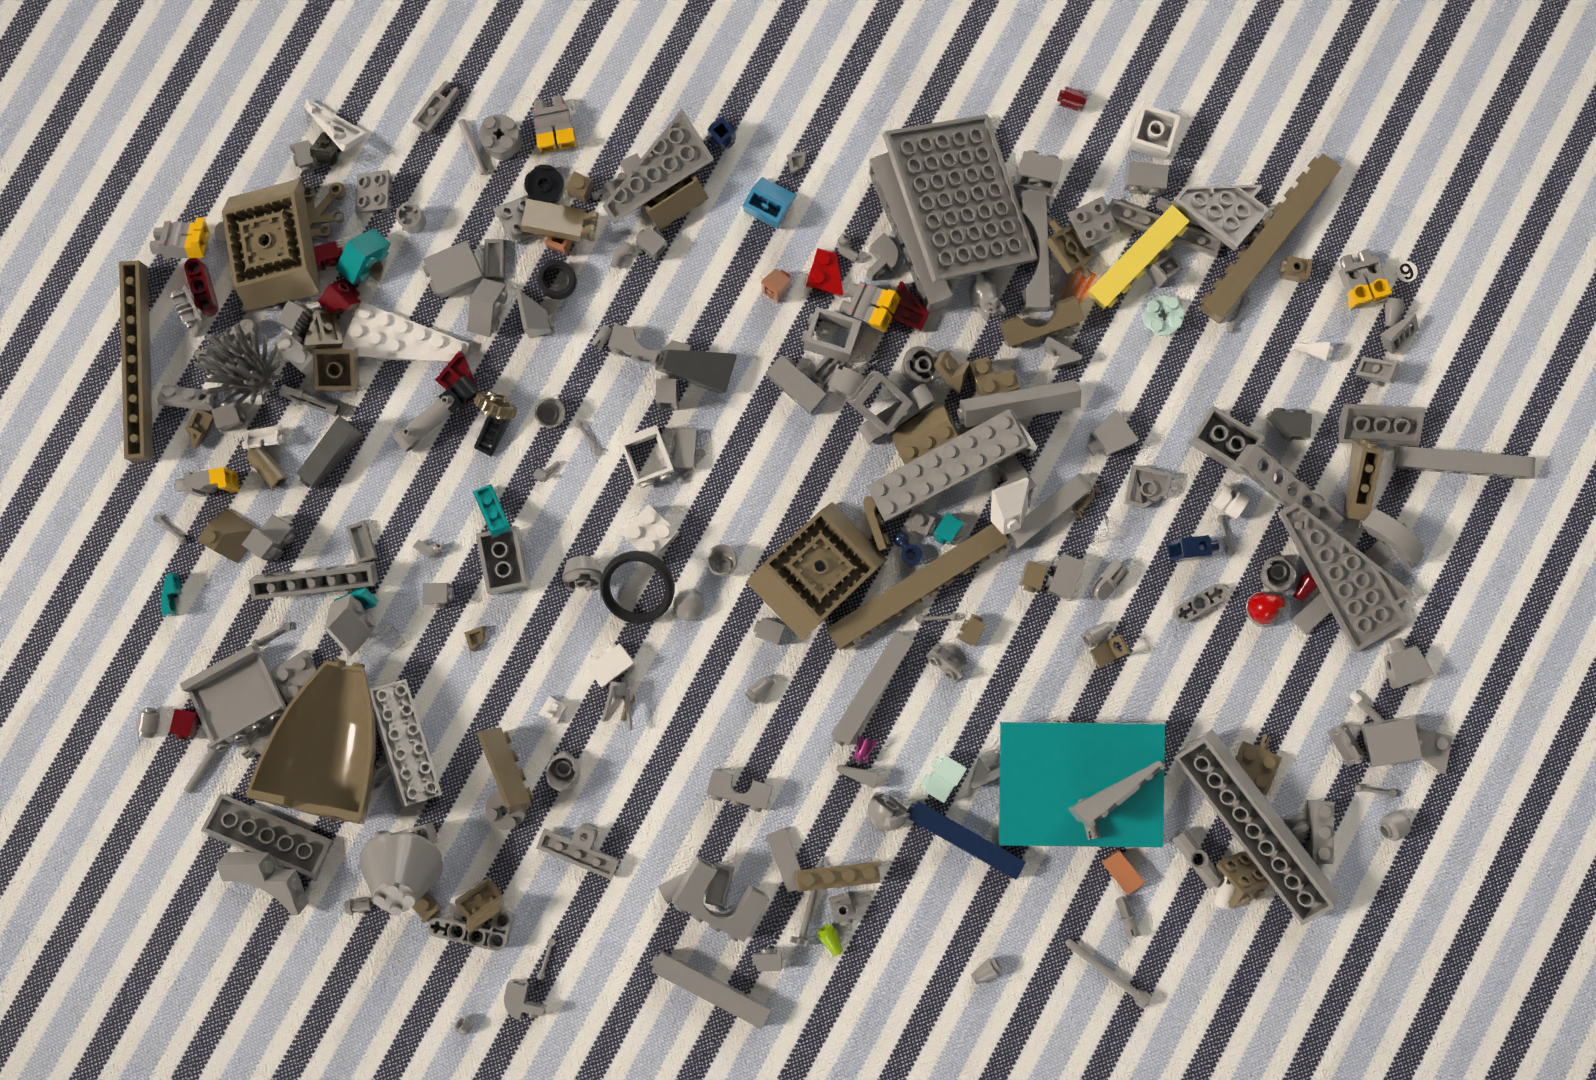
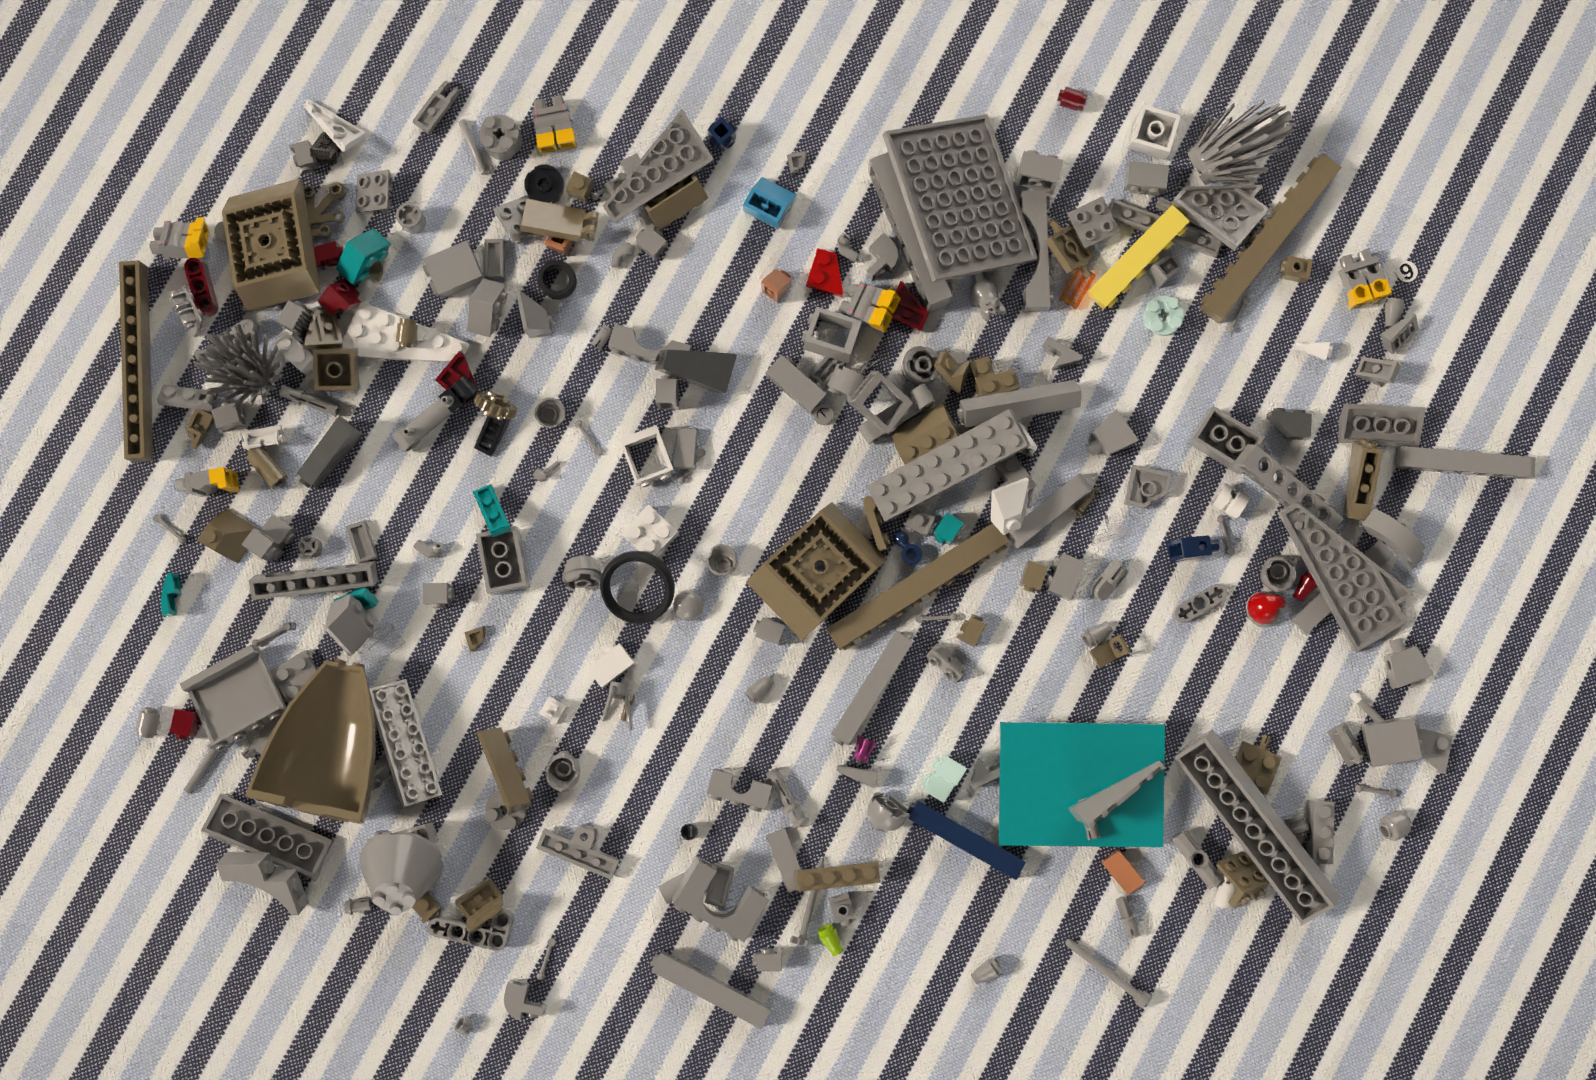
(306, 546): none -> light grey wheel
(406, 332): none -> dark tan brick
(685, 831): none -> black hinge
(794, 806): none -> light grey pin
(823, 414): none -> light grey tile
(1065, 313): dark tan arch -> none
(1233, 153): none -> light grey plant

